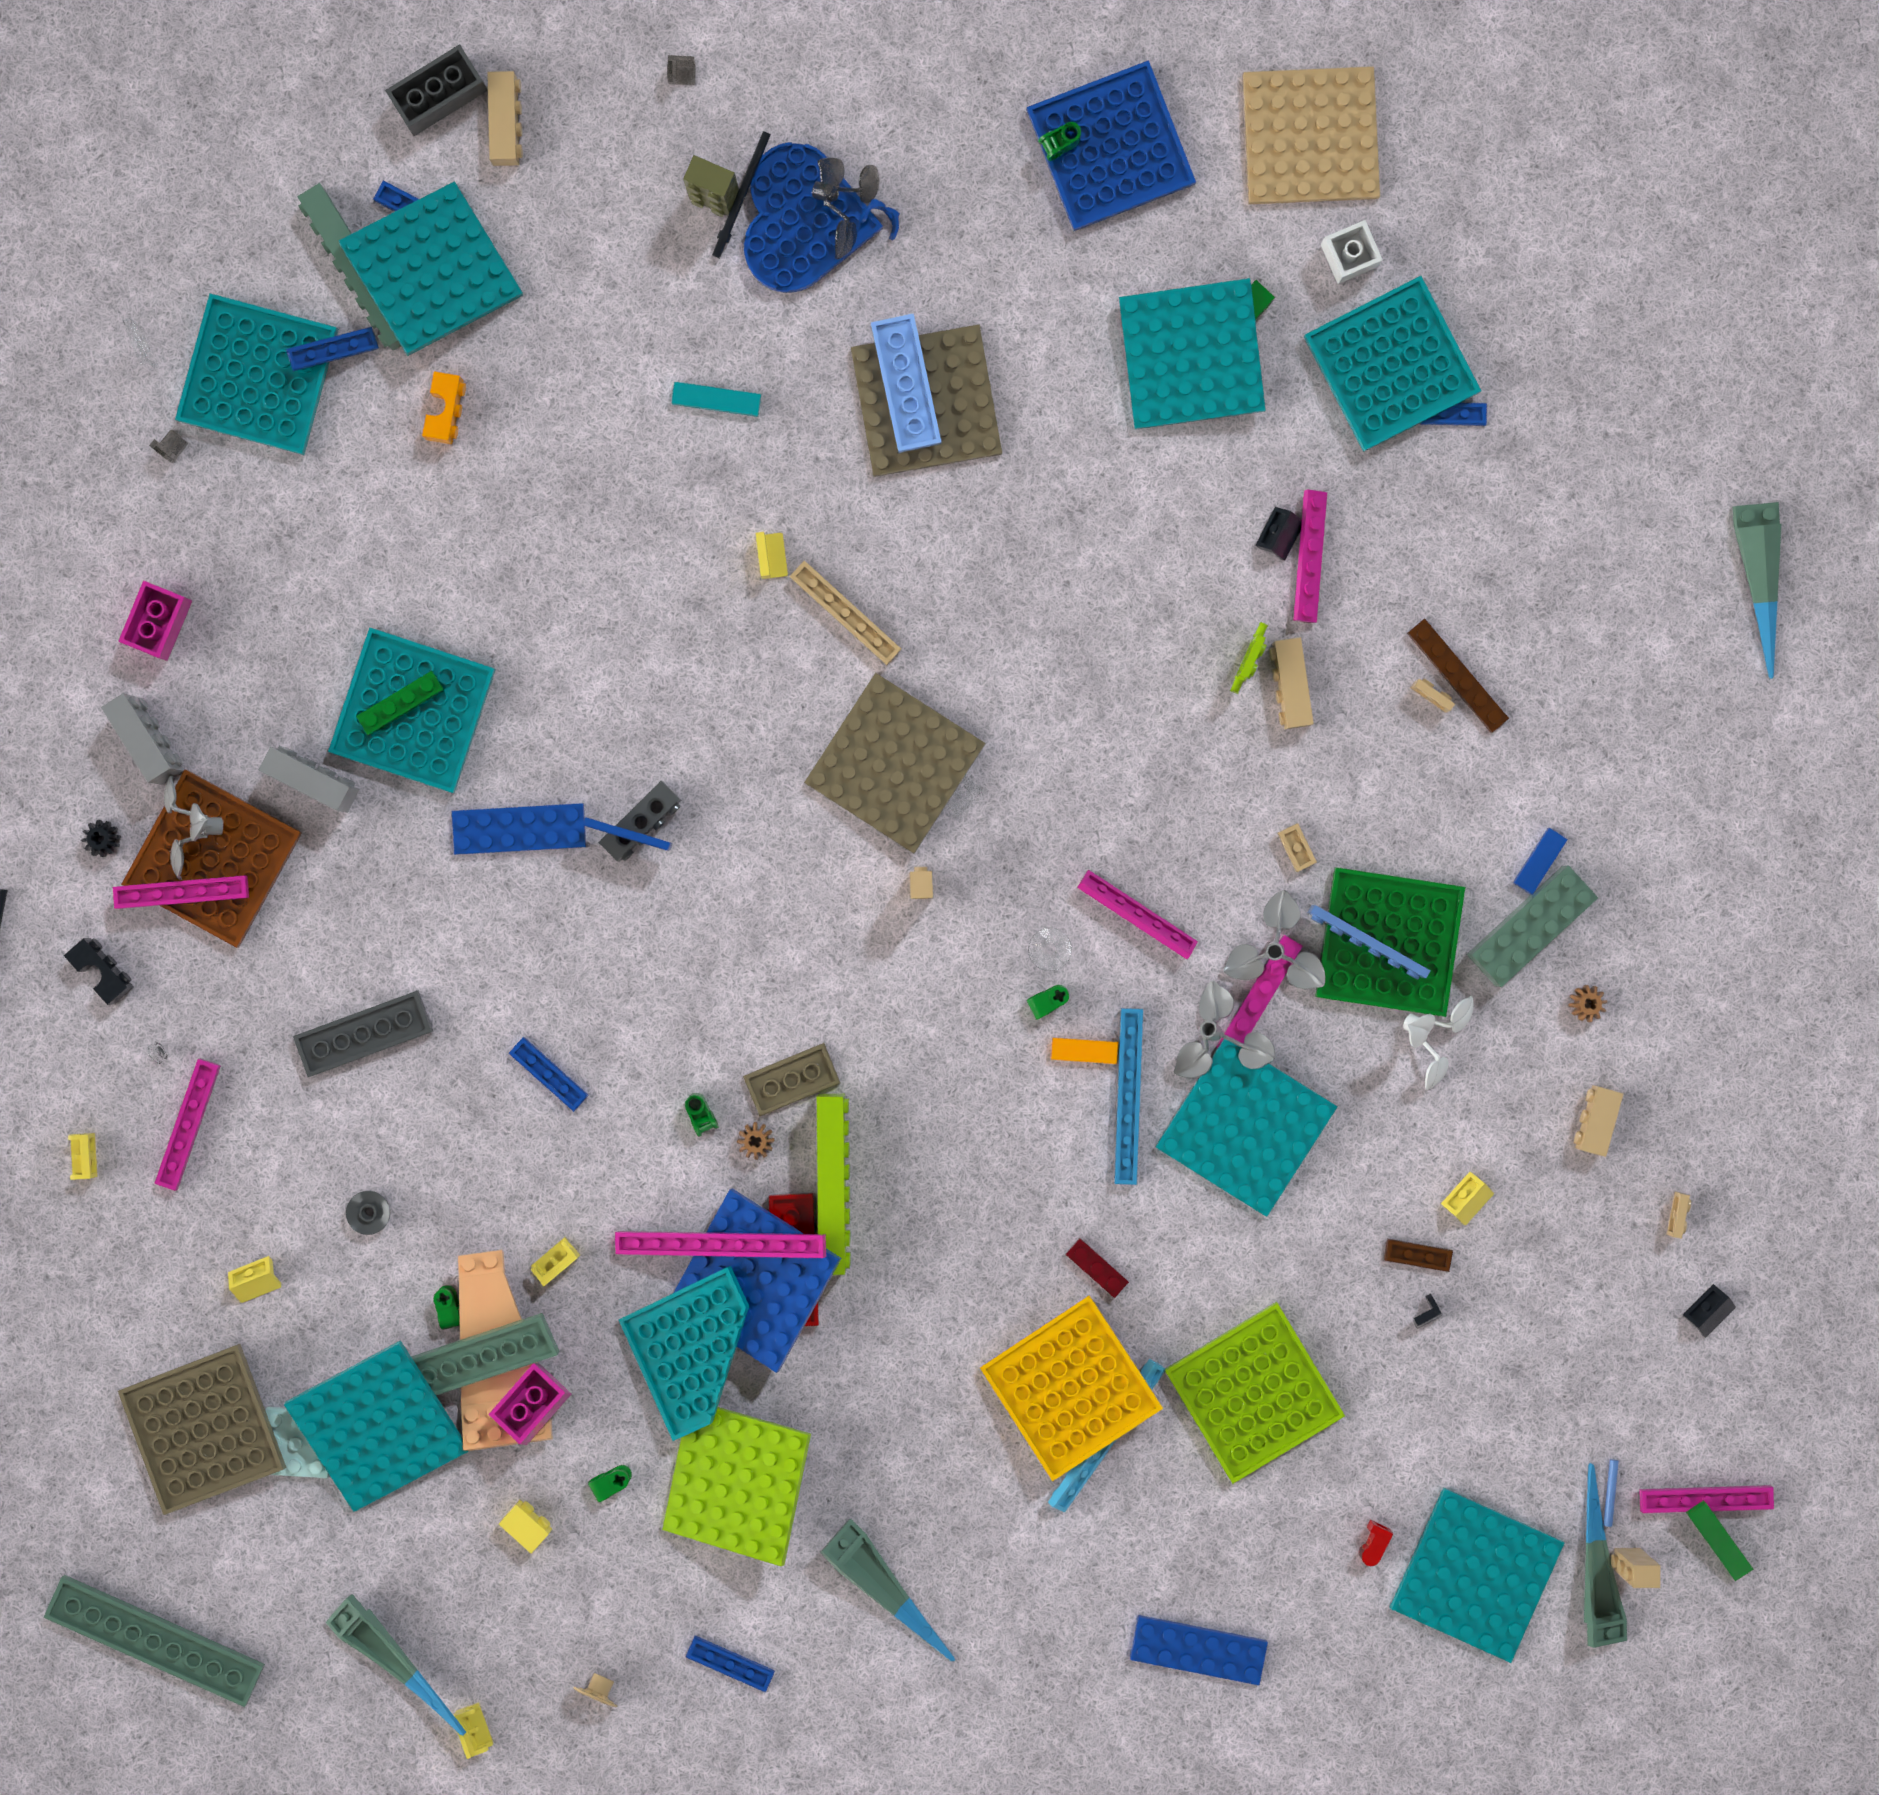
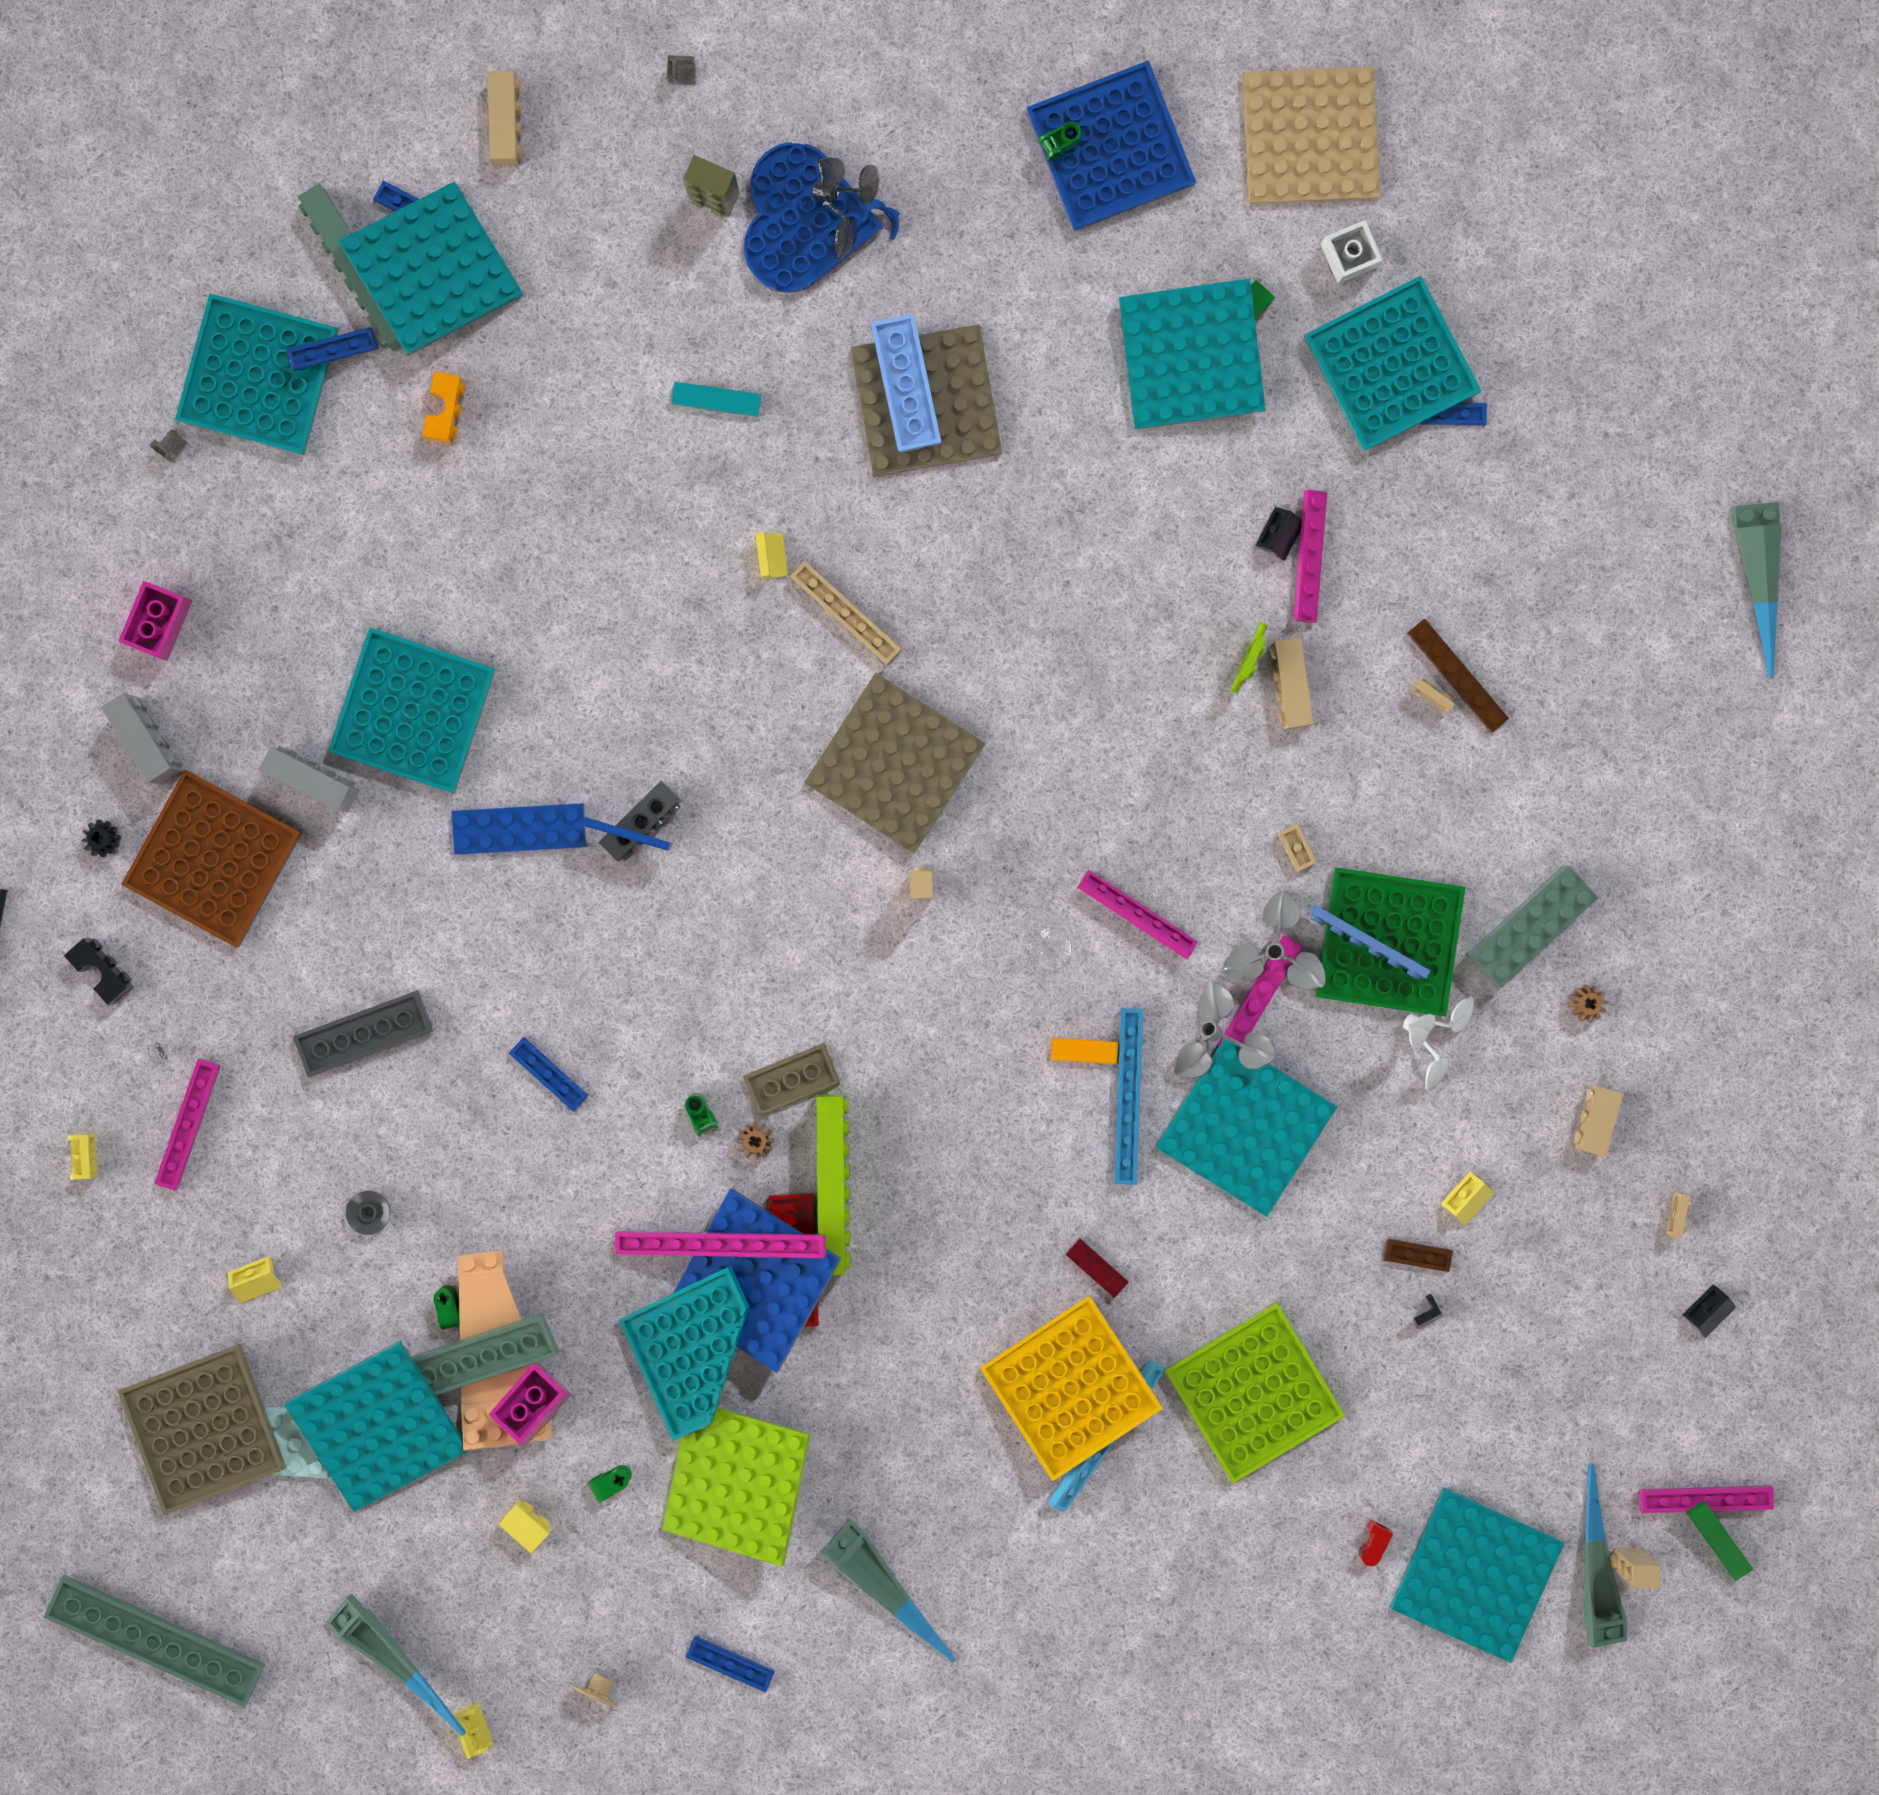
(180, 892): dark pink plate -> none
(199, 824): light grey plant -> none
(400, 703): green plate -> none
(436, 90): dark grey brick -> none
(554, 1261): light yellow hinge -> none
(724, 235): black bar -> none
(1044, 1003): green piece -> none
(1198, 1650): blue plate -> none
(1540, 861): blue tile -> none
(1610, 1494): medium blue bar -> none

